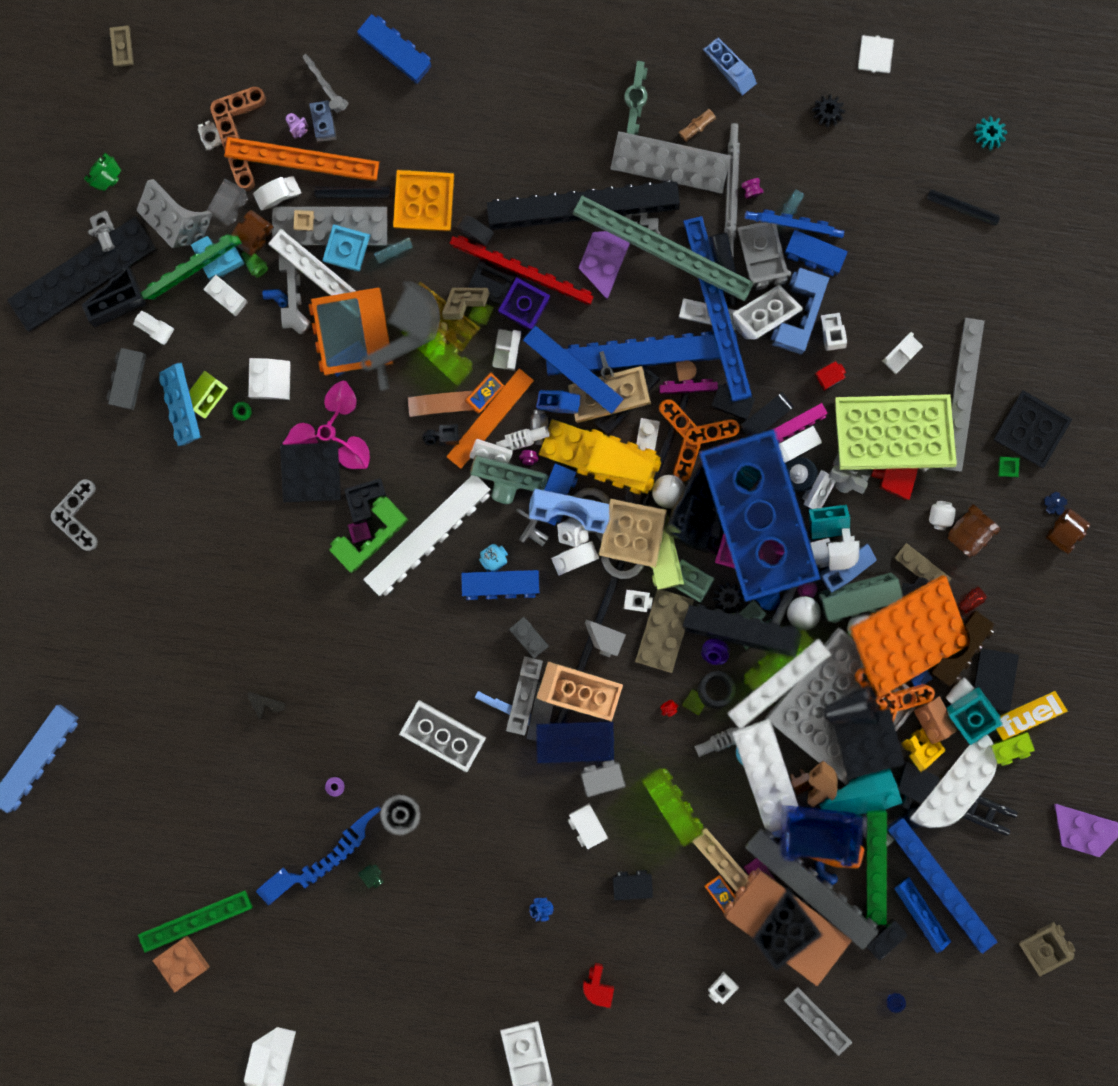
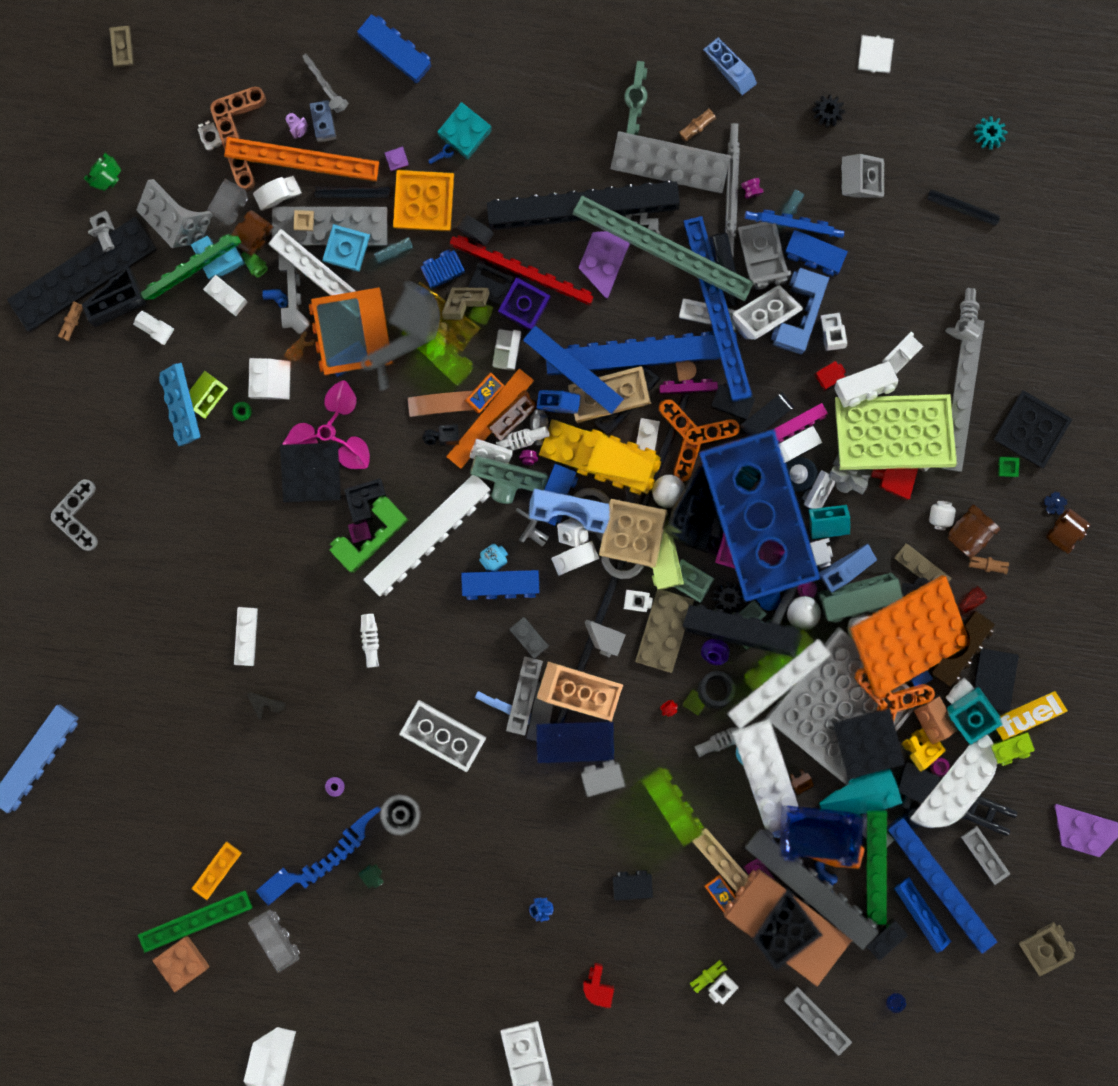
(71, 321): none -> medium nougat pin
(126, 379): dark grey brick -> none
(216, 870): none -> light orange plate
(245, 636): none -> white plate
(274, 940): none -> clear brick
(295, 350): none -> clear orange plate
(370, 640): none -> white hinge
(396, 159): none -> medium lavender plate
(442, 154): none -> blue hand
(442, 269): none -> blue brick
(464, 130): none -> teal brick
(512, 415): none -> reddish brown plate
(588, 826): white brick -> none
(605, 365): dark grey hand -> none
(708, 976): none -> lime pin
(825, 783): medium nougat brick -> none
(844, 553): white brick -> none
(854, 708): black cone -> none
(862, 176): none -> light grey slope
(866, 384): none -> white brick
(940, 767): none -> magenta plate
(966, 327): none -> light grey piece
(985, 855): none -> light grey plate
(988, 564): none -> medium nougat pin

